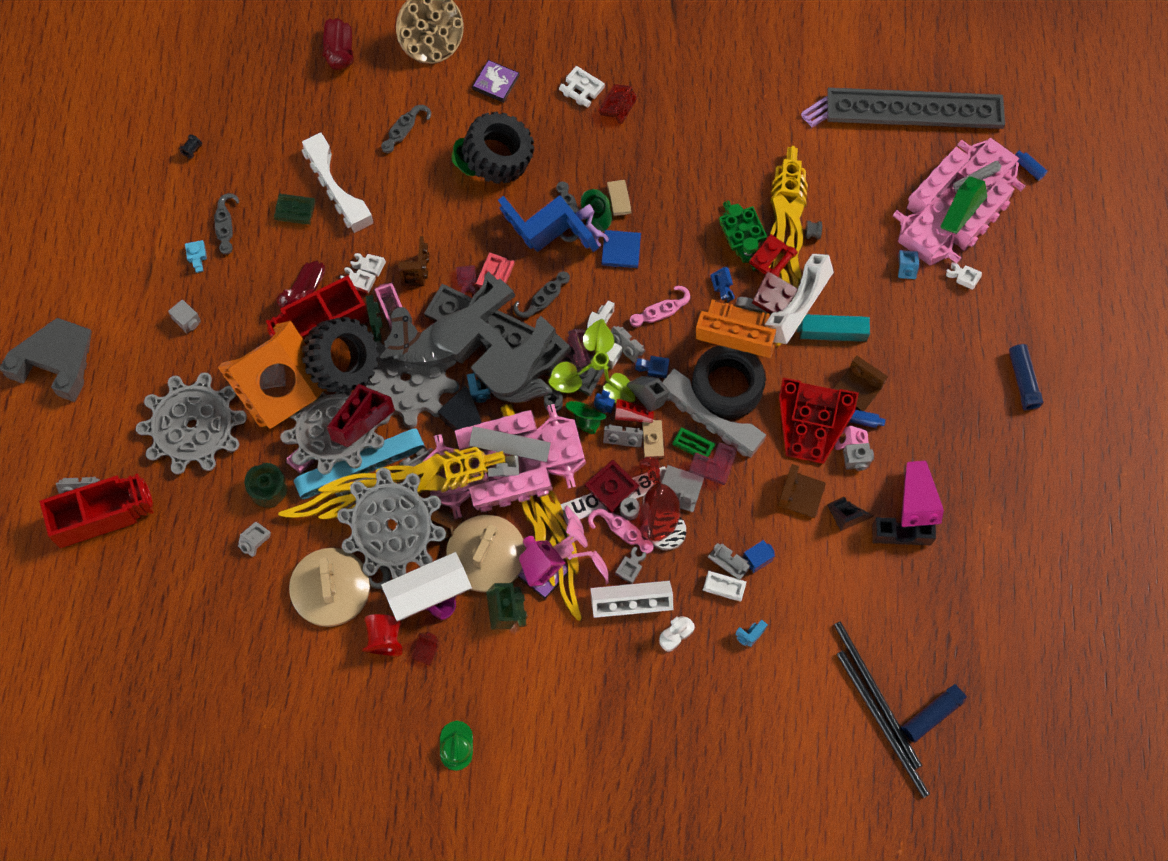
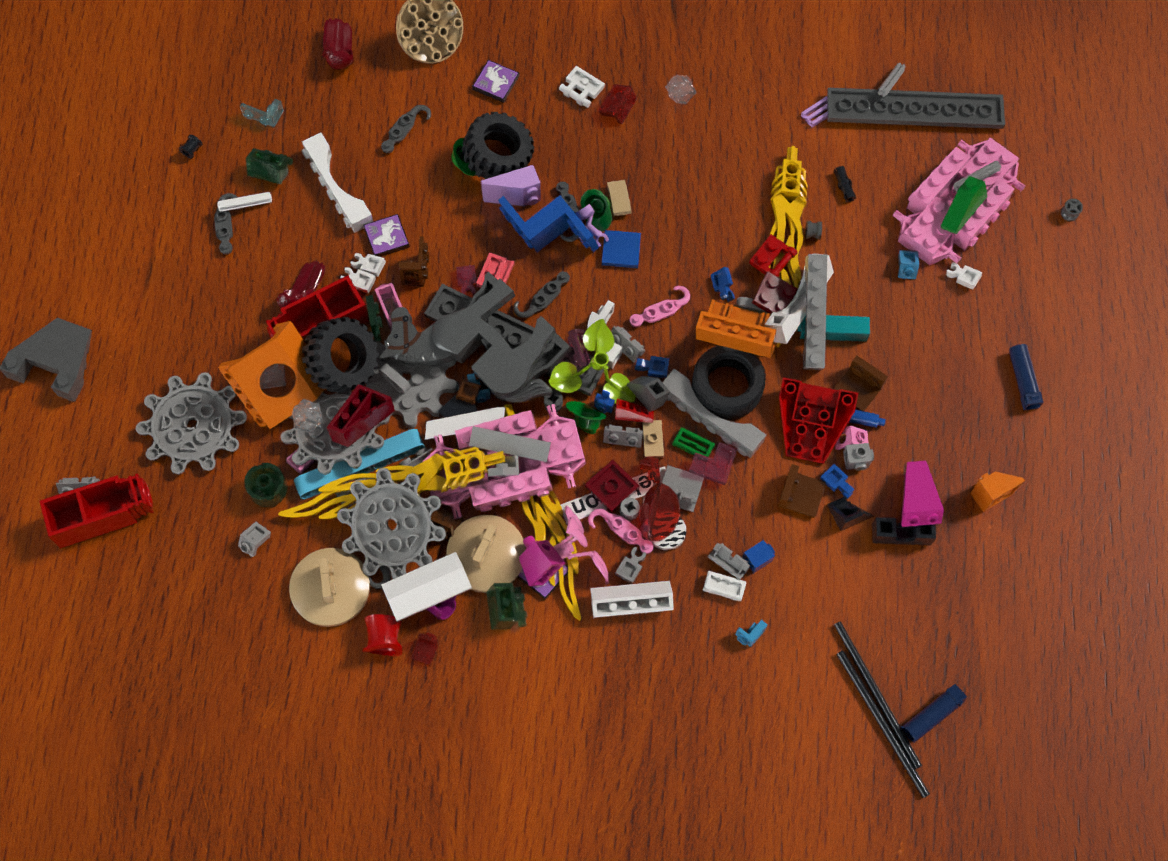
(184, 316): light grey brick -> none
(196, 253): medium azure plate -> none
(245, 201): none -> white axle
(266, 118): none -> clear light blue bracket
(267, 165): none -> clear green brick
(294, 209): clear green plate -> none
(306, 416): none -> clear brick
(386, 235): none -> tile
(394, 378): none -> light grey beam
(448, 425): none -> white sticker
(456, 745): green piece -> none
(468, 392): none -> reddish brown tile
(518, 187): none -> lavender slope
(680, 89): none -> clear brick
(680, 629): white piece -> none
(742, 230): green piece -> none
(815, 312): none -> light grey arch
(836, 479): none -> blue plate
(844, 184): none -> black pin
(891, 79): none -> light grey axle
(994, 489): none -> orange slope
(1031, 165): blue cylinder -> none
(1071, 205): none -> dark grey wheel

